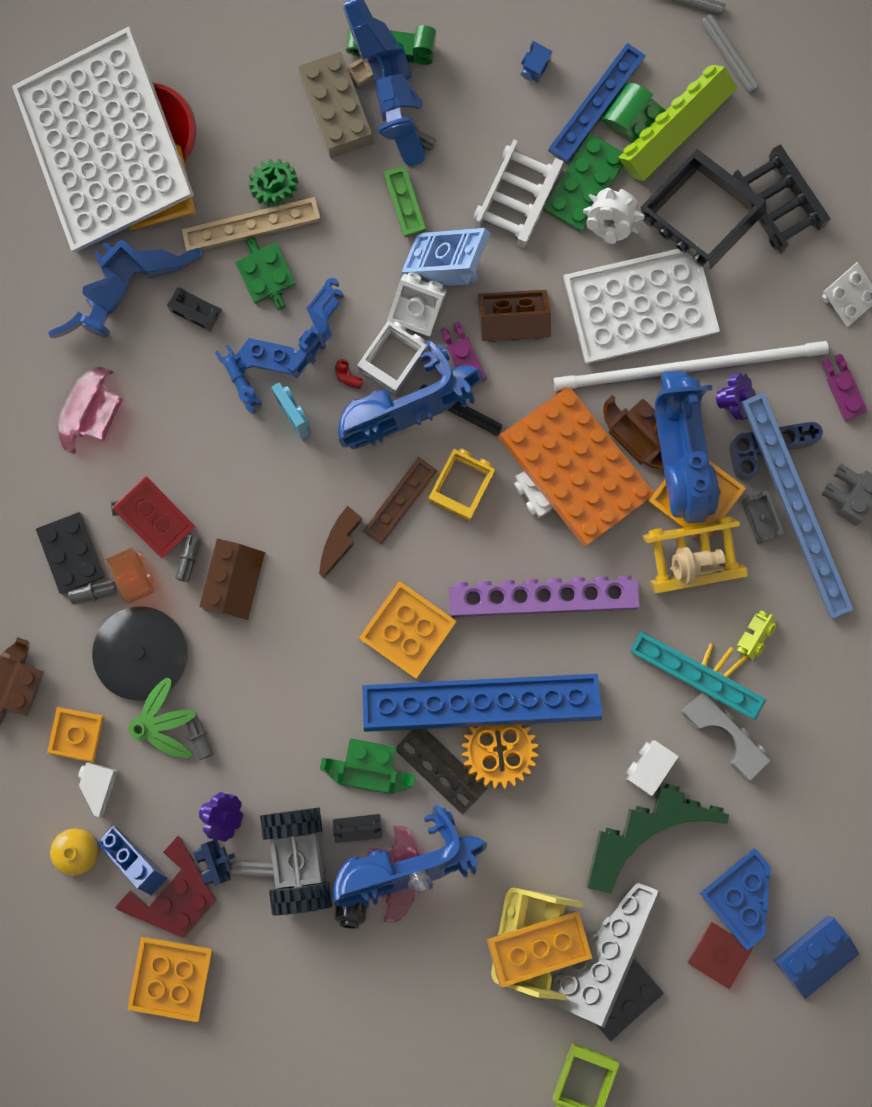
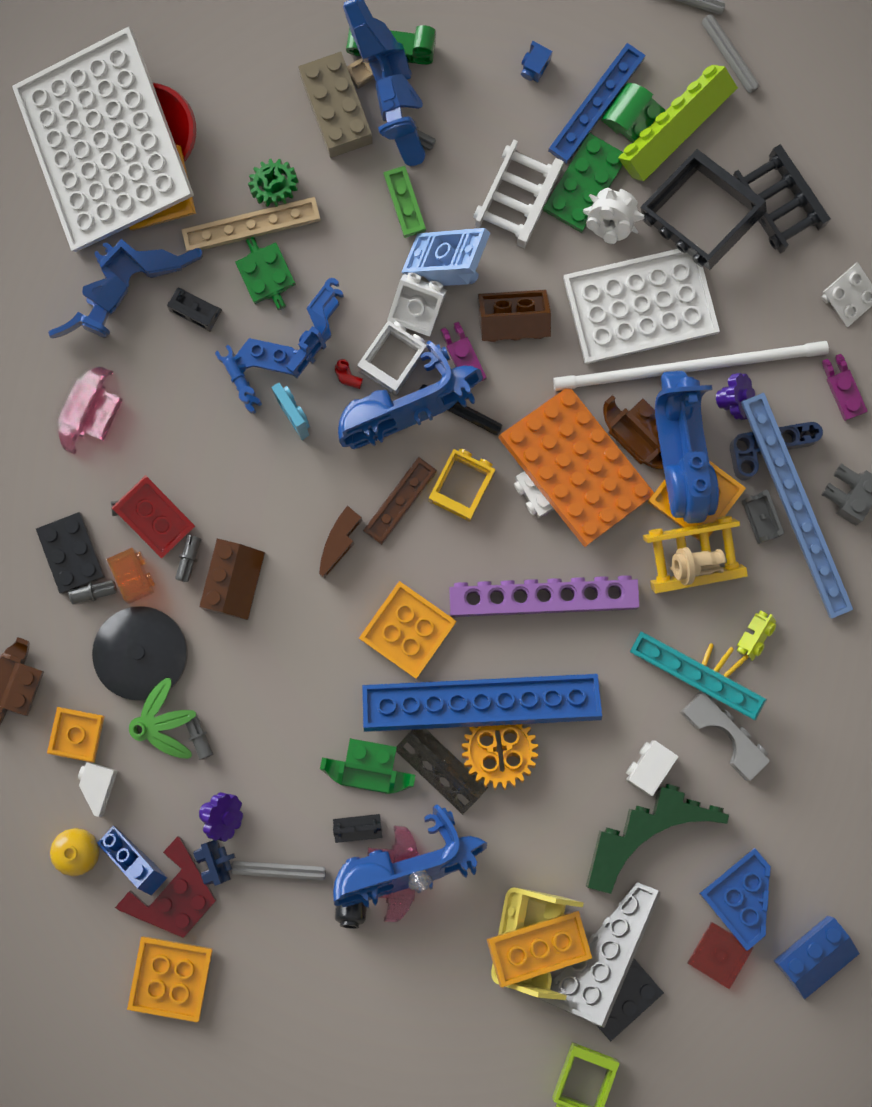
(296, 861): plate -> none

